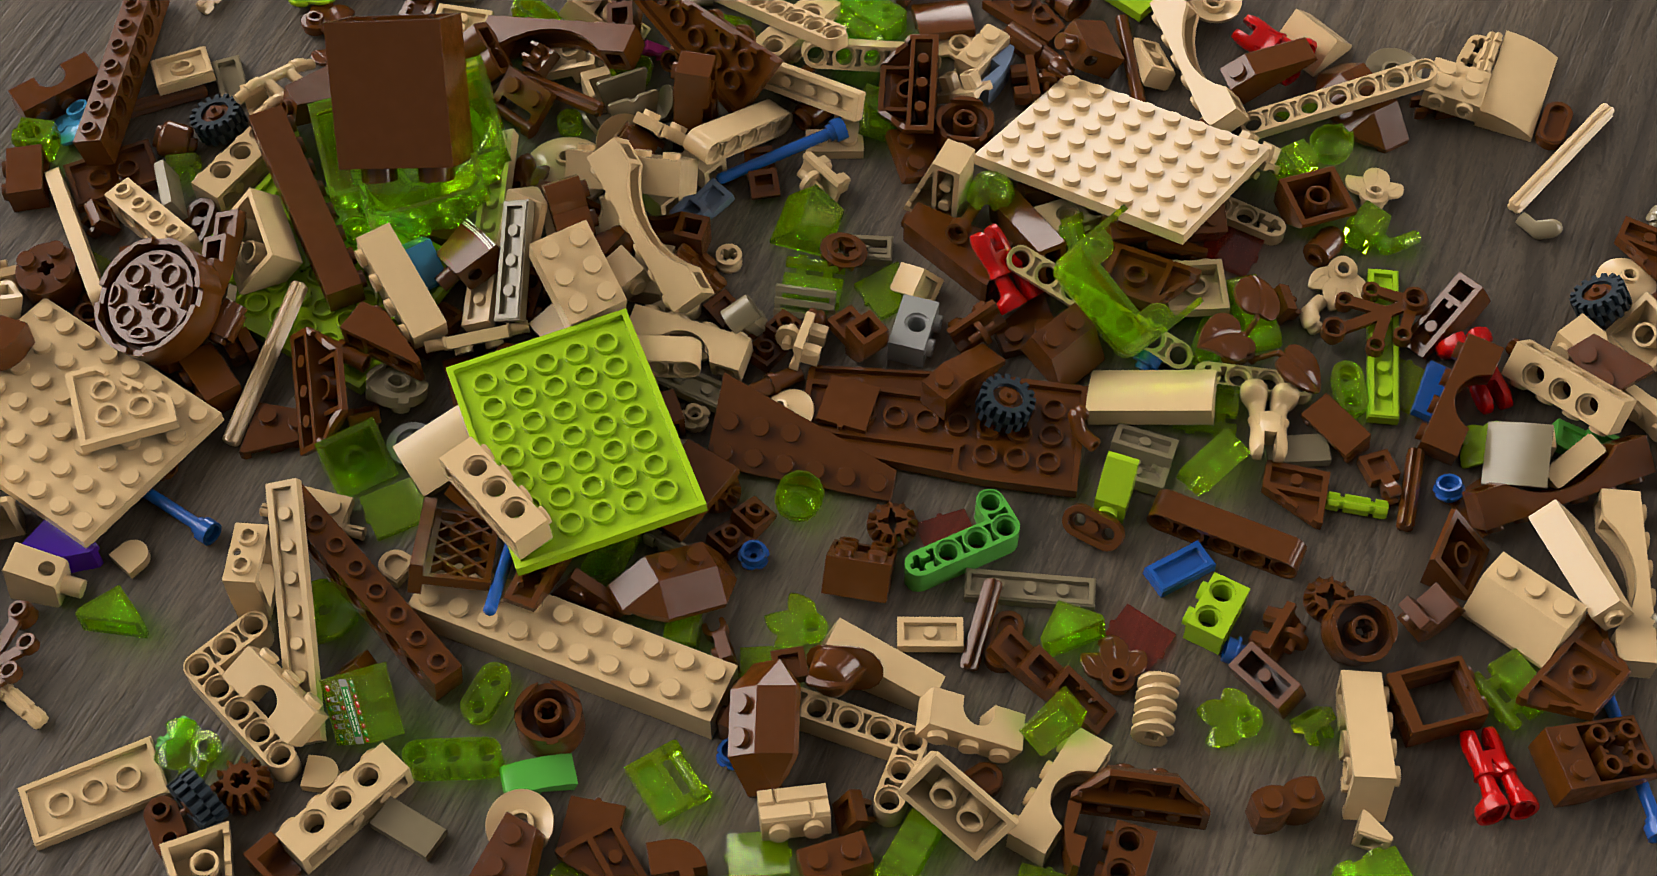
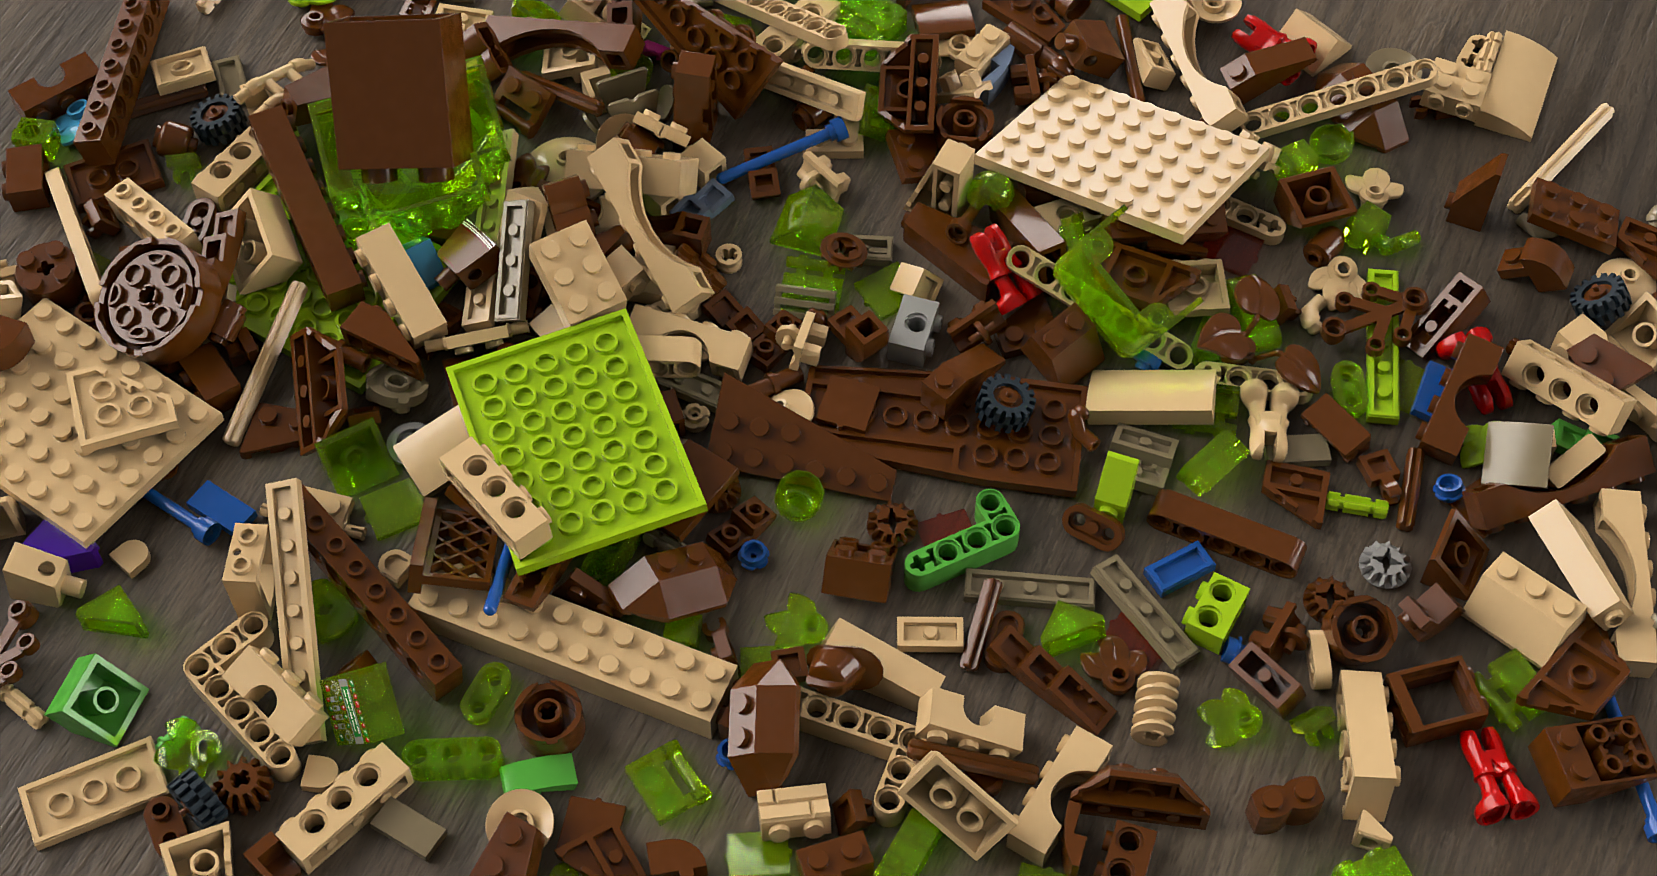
(97, 700): none -> bright green slope
(170, 189): dark tan tile -> none
(220, 506): none -> blue tile
(540, 59): reddish brown tile -> none
(569, 130): clear neon green bush -> none
(738, 131): tan beam -> none
(744, 316): dark tan piece -> none
(977, 762): none -> reddish brown axle
(1054, 722): clear neon green slope -> none
(1145, 612): none -> dark tan tile
(1318, 660): none -> tan beam
(1373, 570): none -> light grey gear
(1474, 195): none -> reddish brown slope
(1541, 261): none -> reddish brown brick
(1554, 125): reddish brown tile -> none
(1573, 215): none -> reddish brown plate

